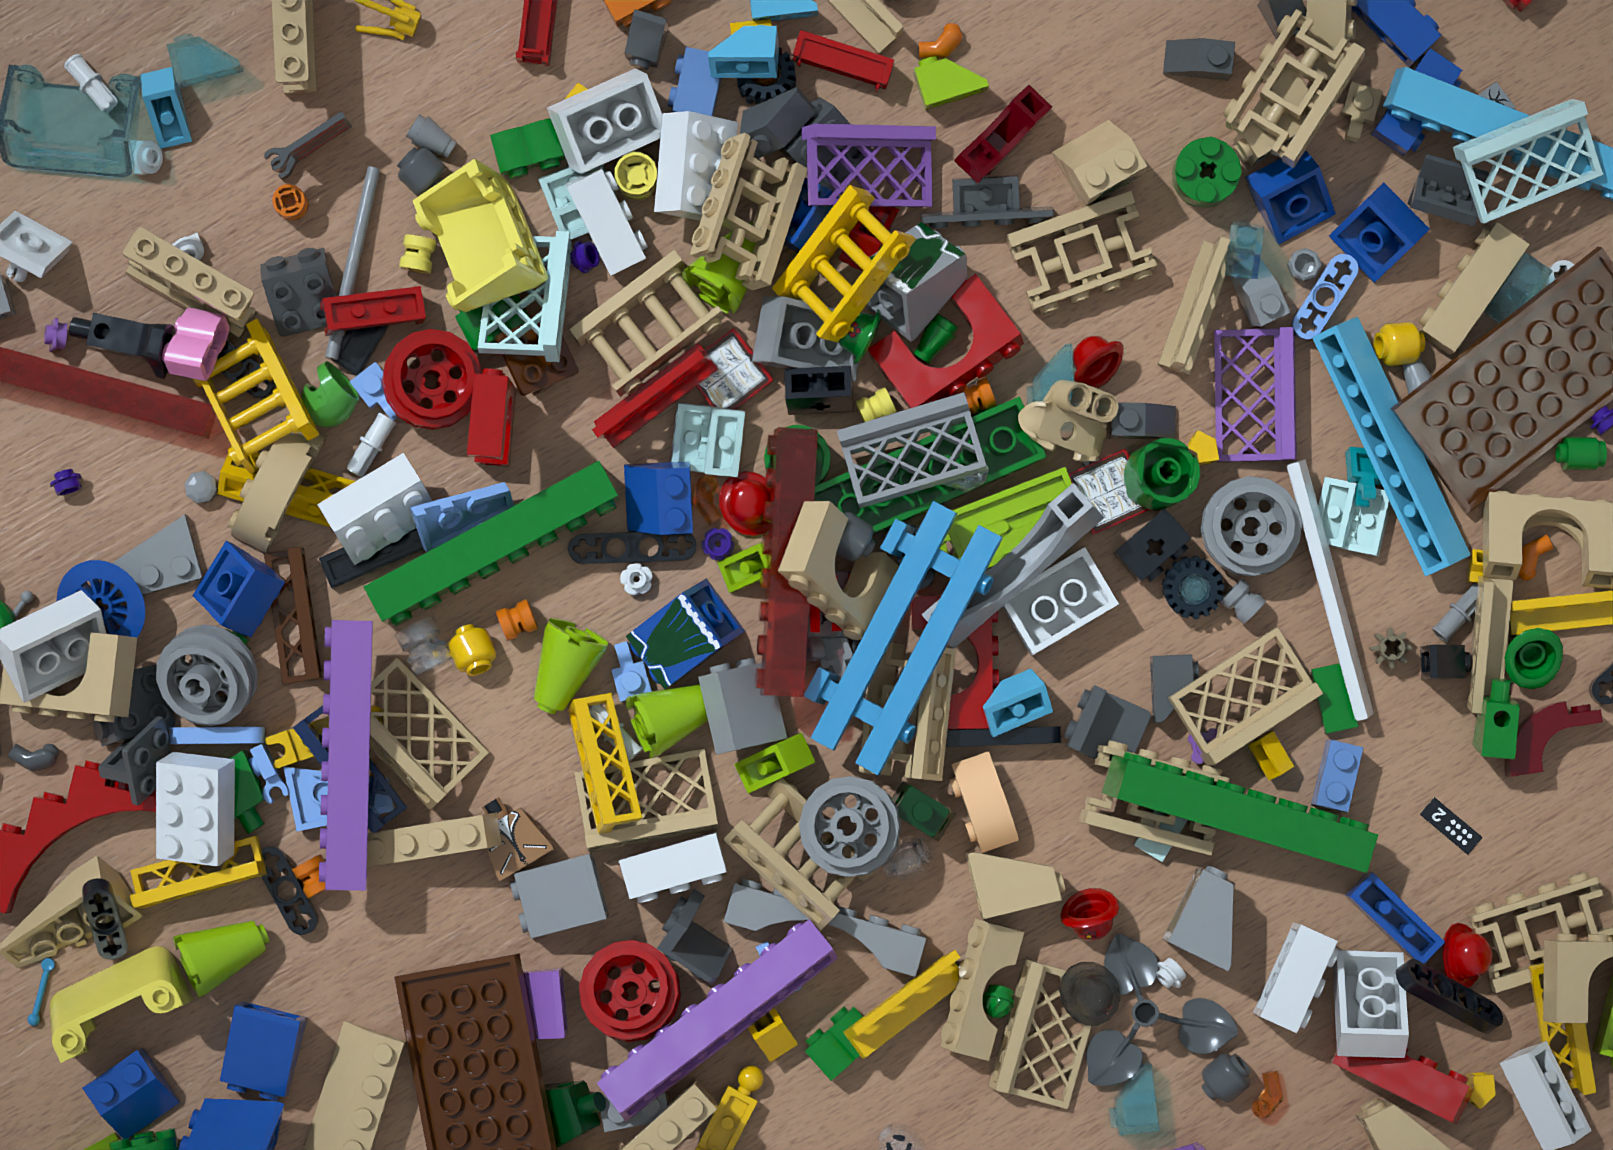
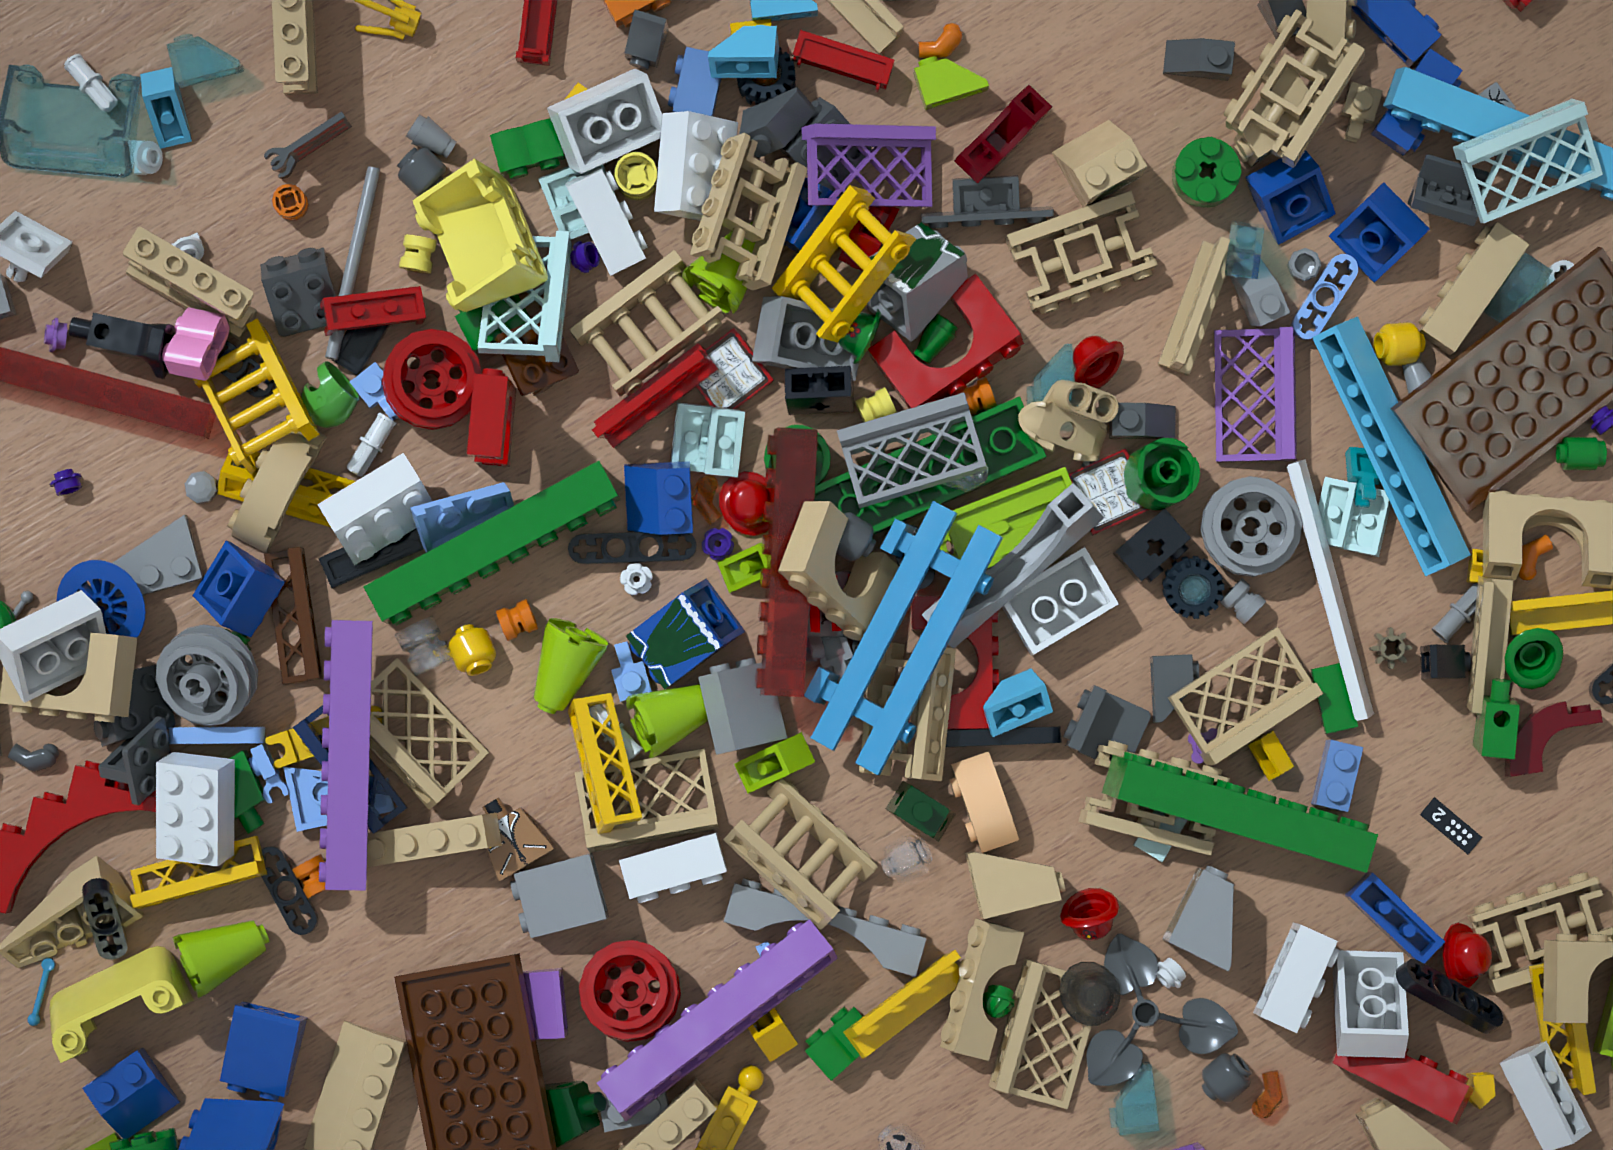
(691, 943): dark grey bracket -> none
(885, 827): light grey wheel -> none
(1203, 448): yellow piece -> none

